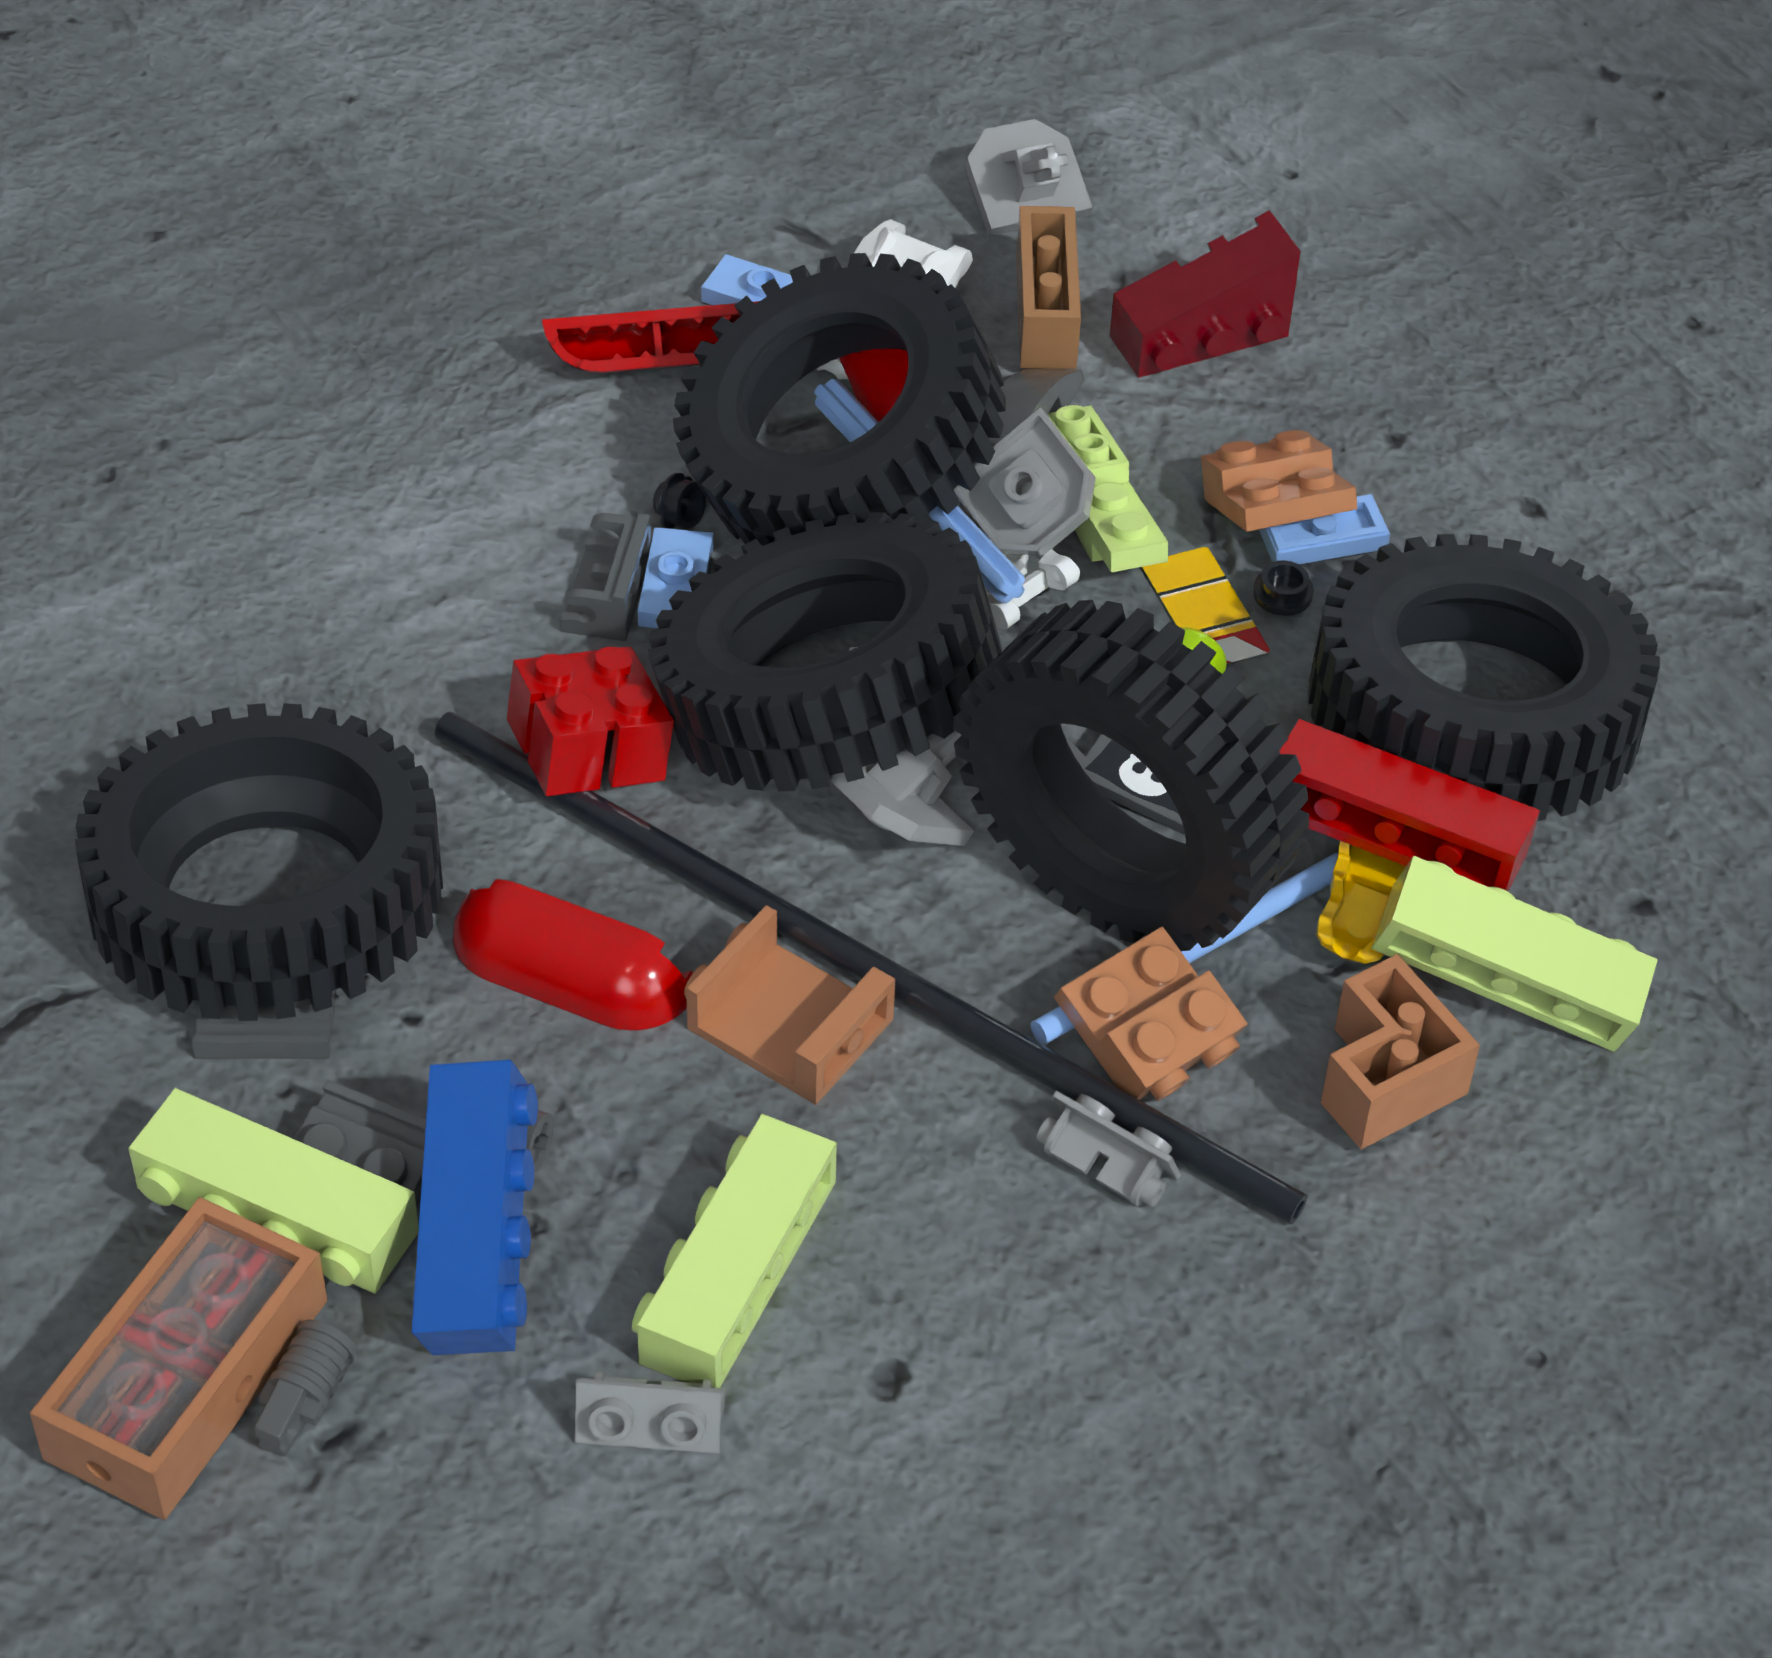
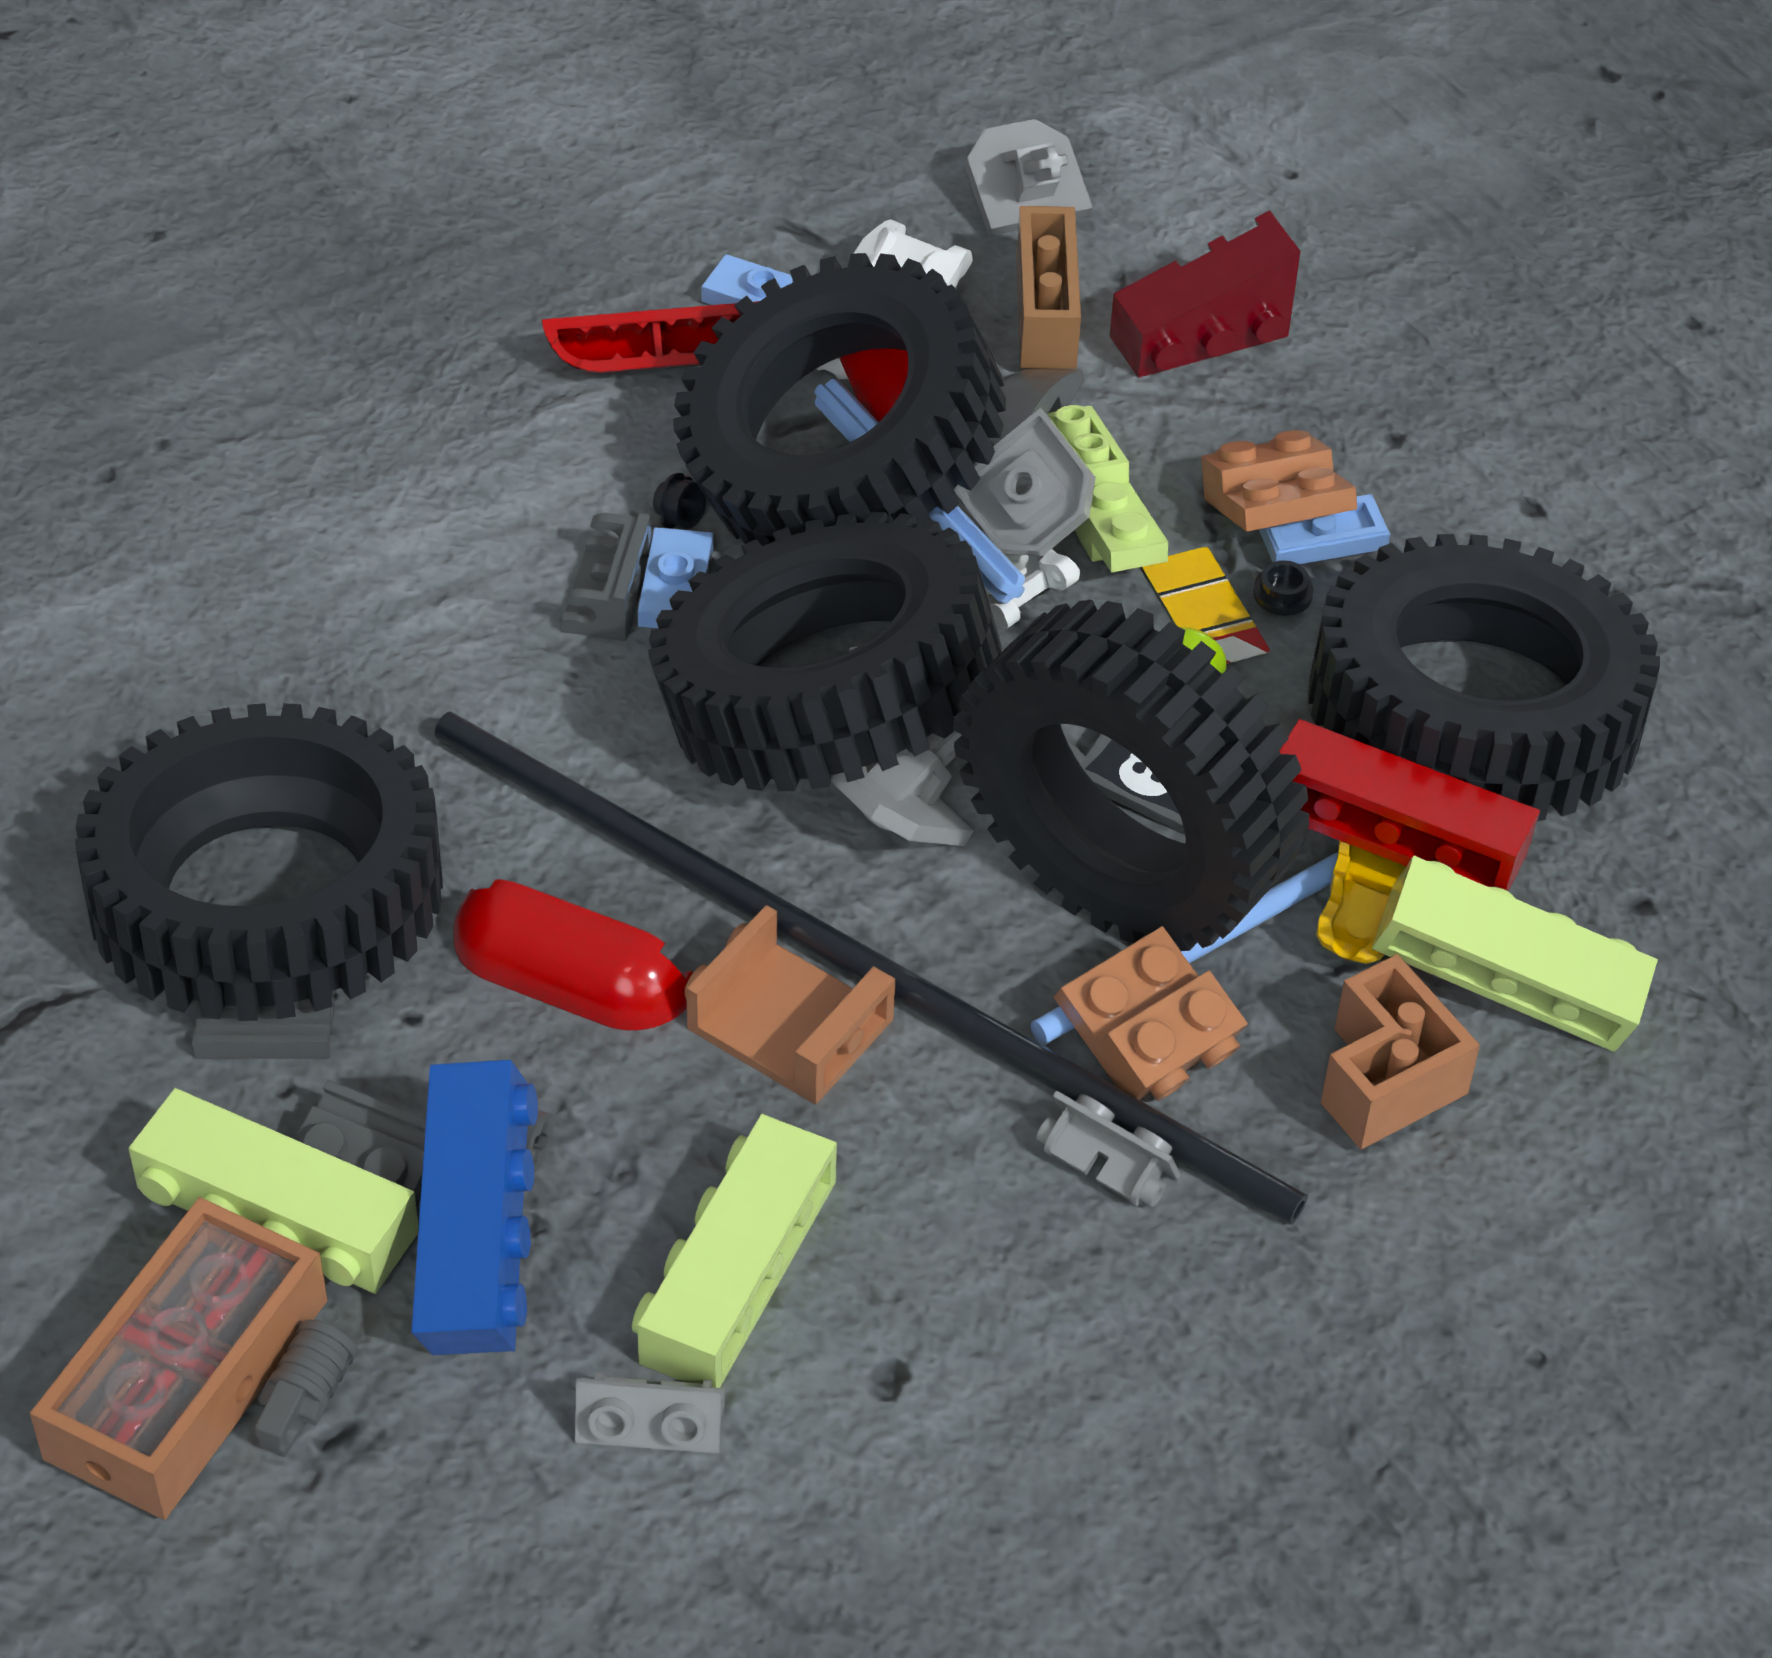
(568, 705): red piece -> none

